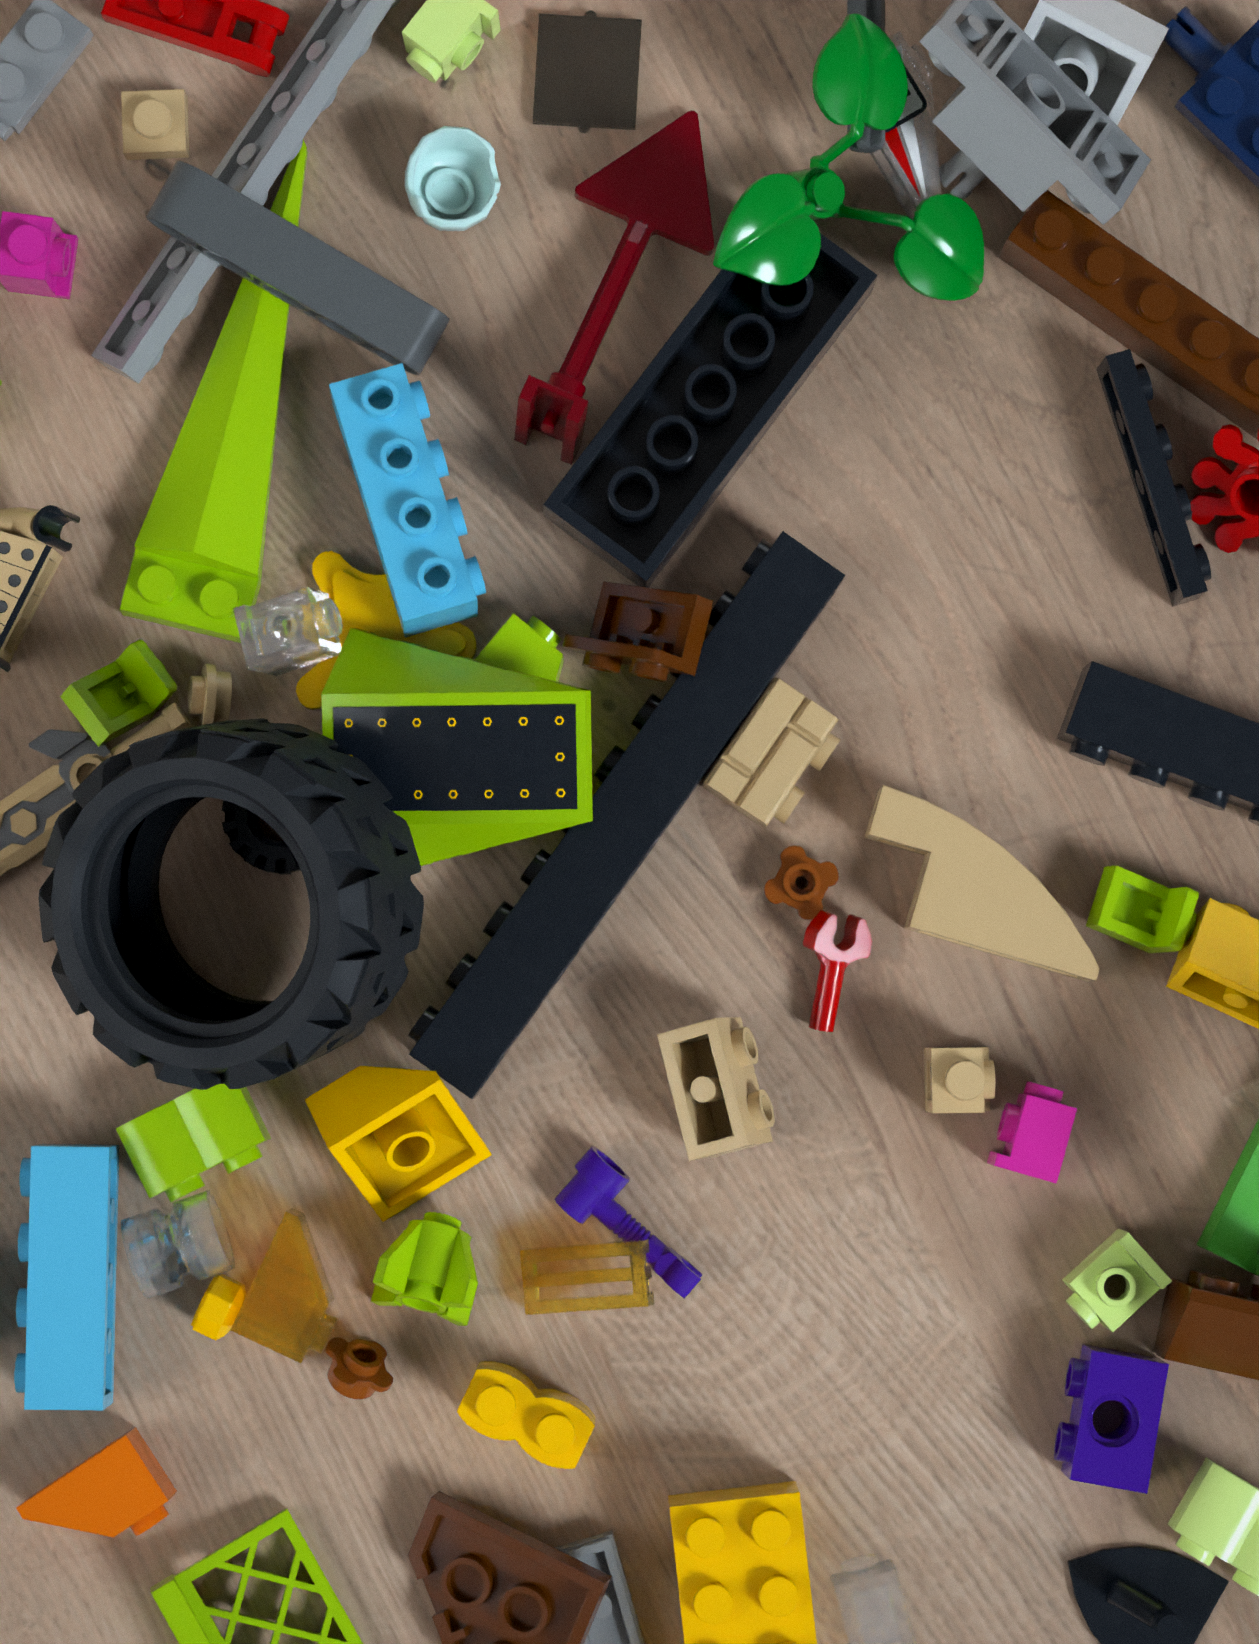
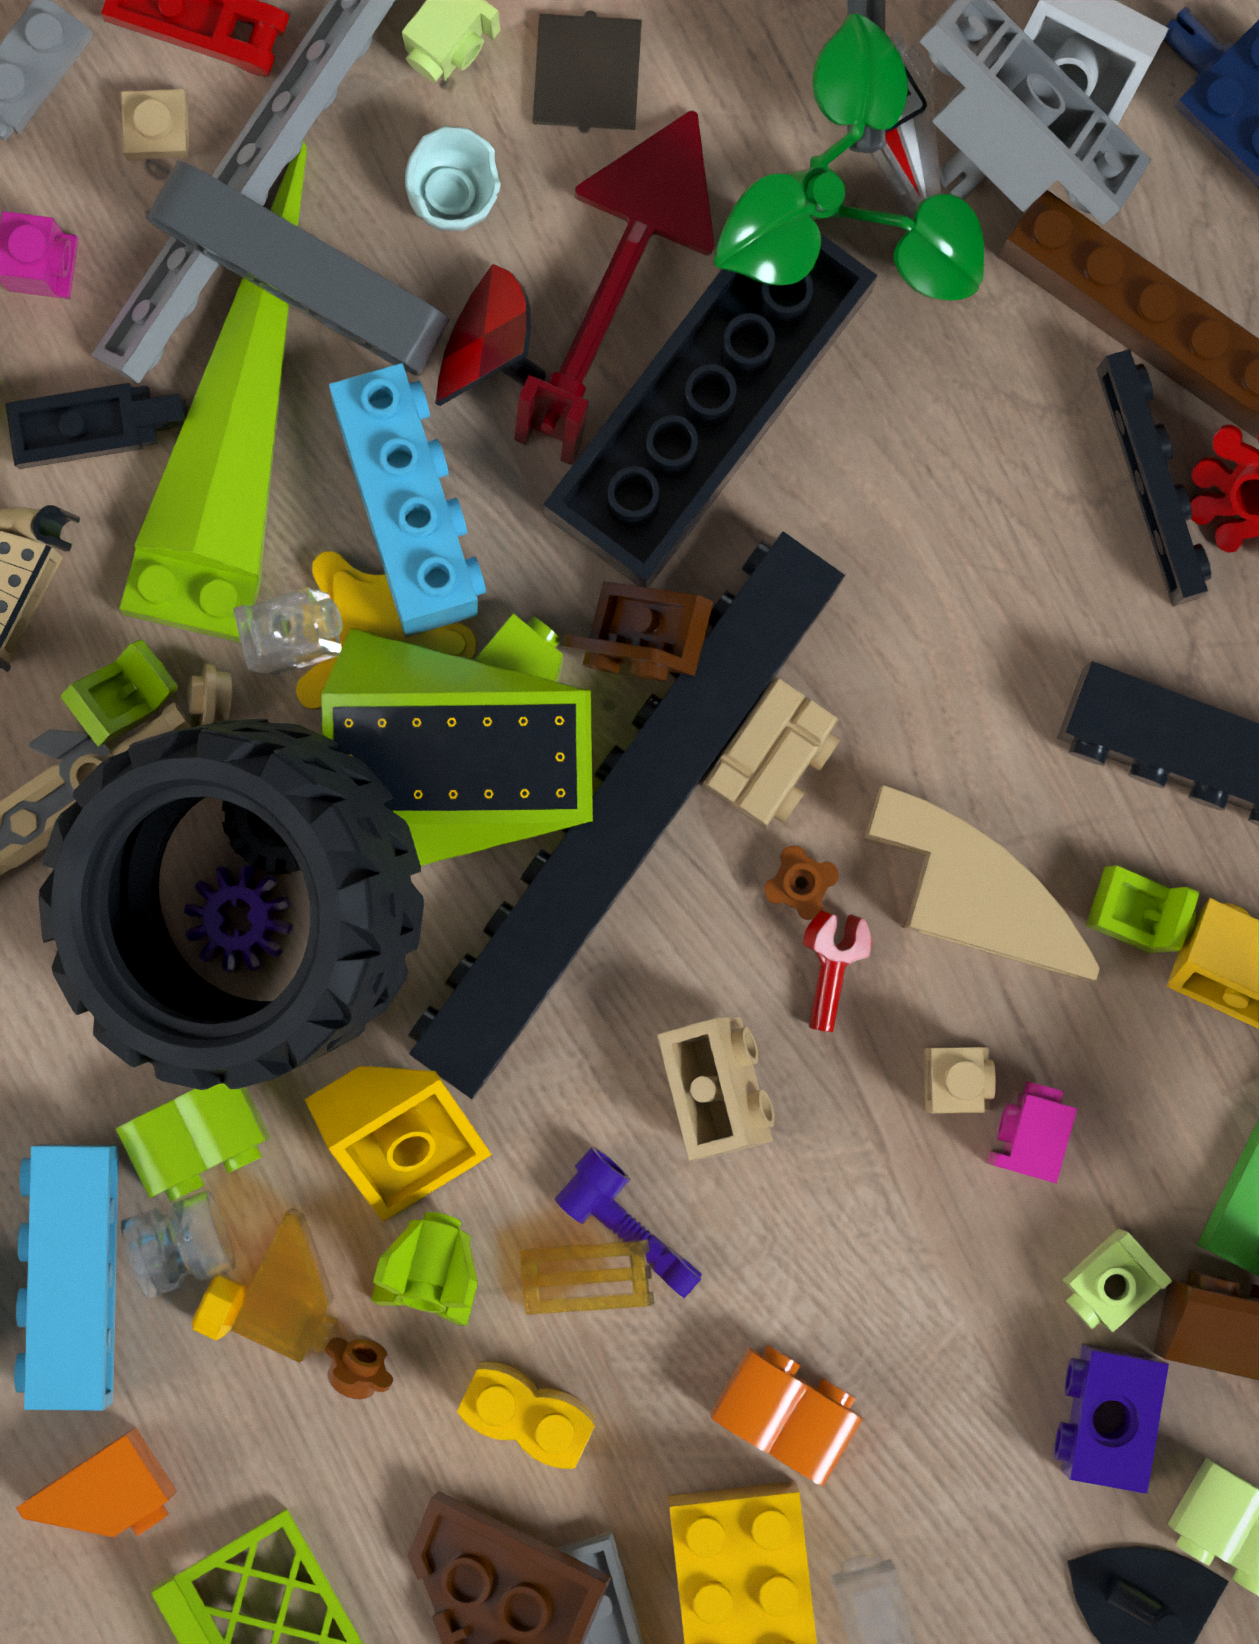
(89, 423): none -> black hinge
(217, 921): none -> dark purple gear
(489, 337): none -> shield
(787, 1415): none -> orange brick

